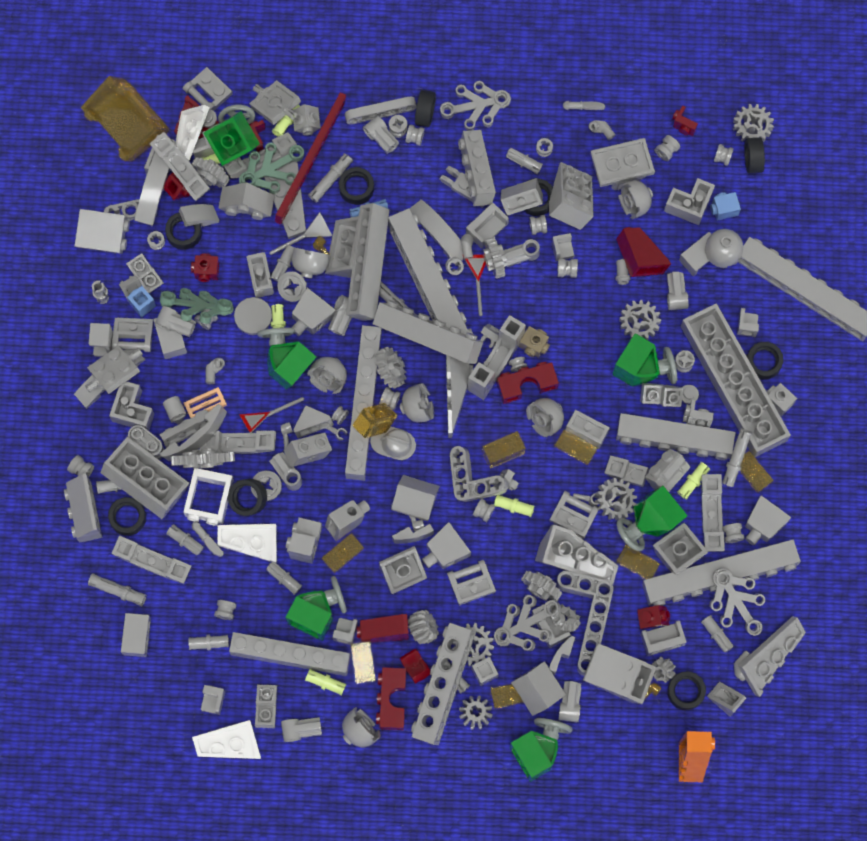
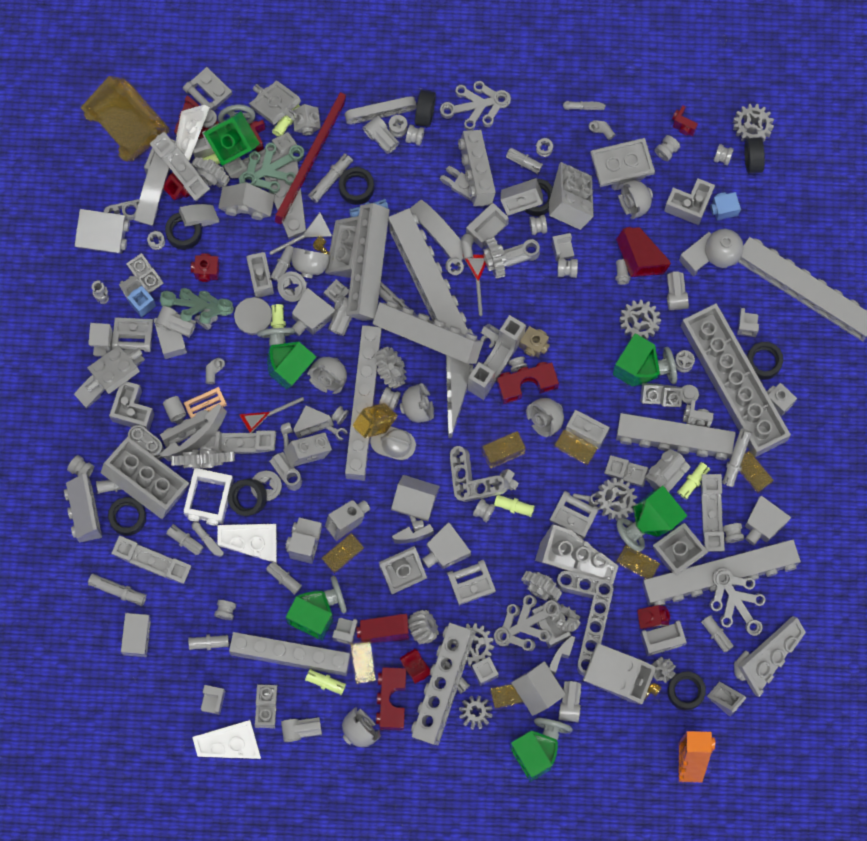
(335, 290): none -> light grey tile

